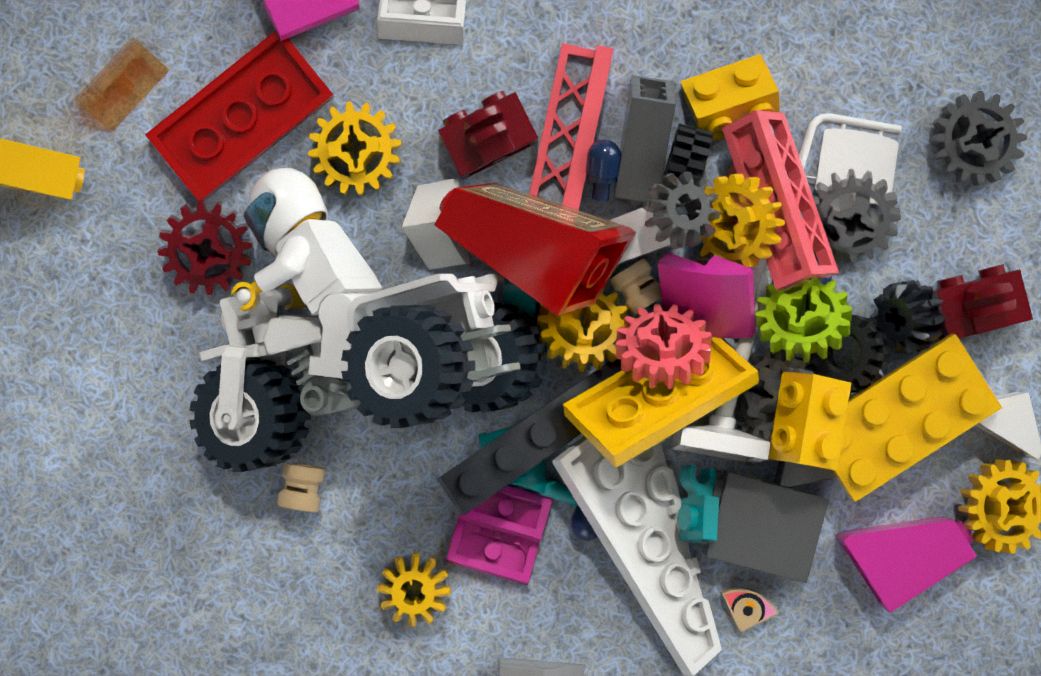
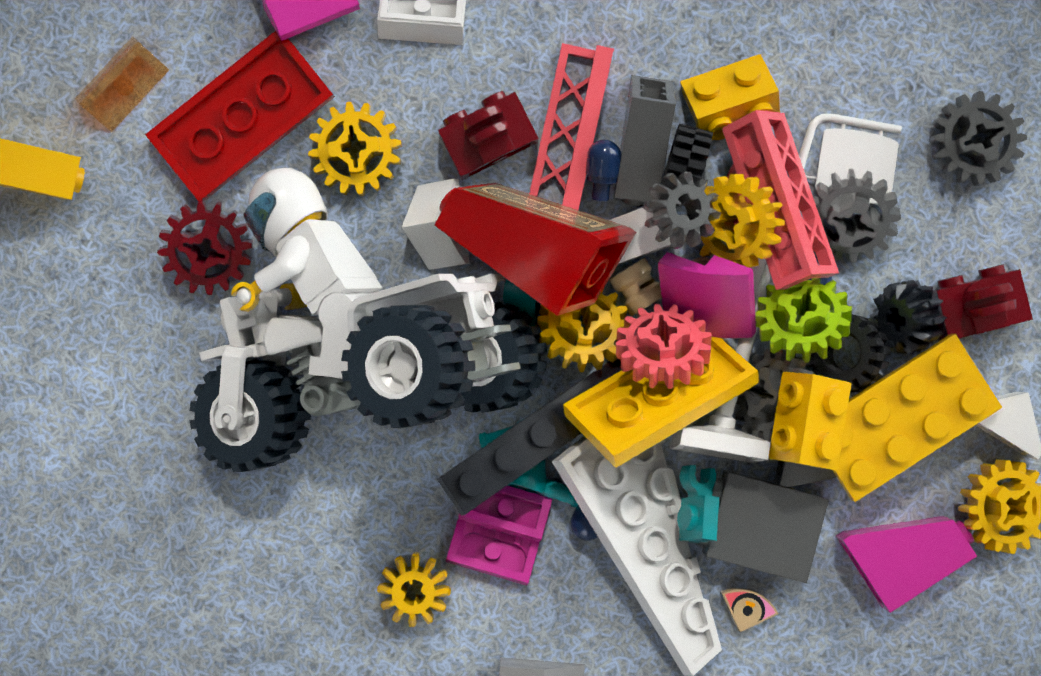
(304, 477): tan wheel -> none

